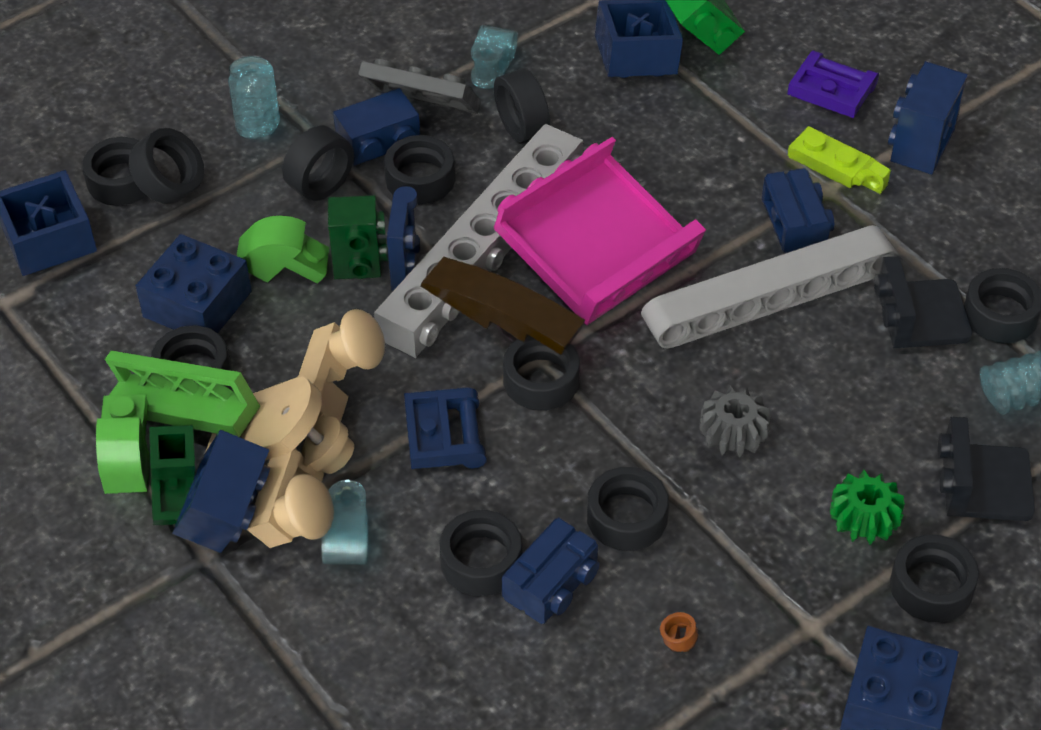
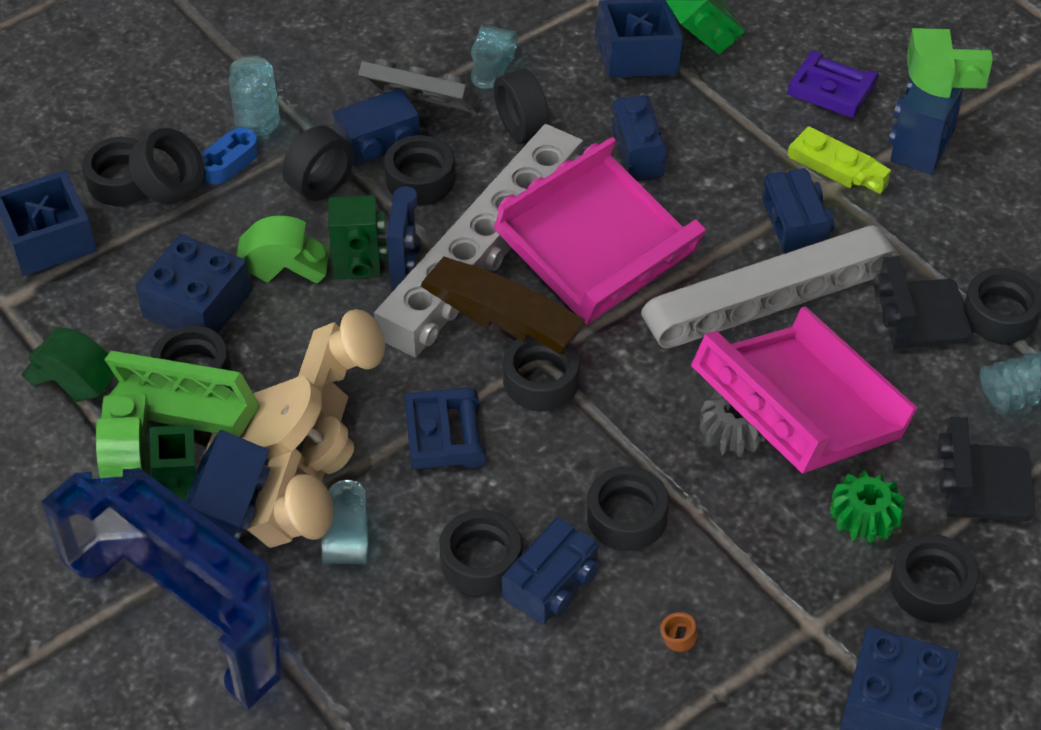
(72, 362): none -> dark green brick
(185, 554): none -> clear blue windscreen
(229, 155): none -> blue beam
(638, 137): none -> dark blue brick
(806, 392): none -> dark pink panel
(939, 67): none -> bright green brick

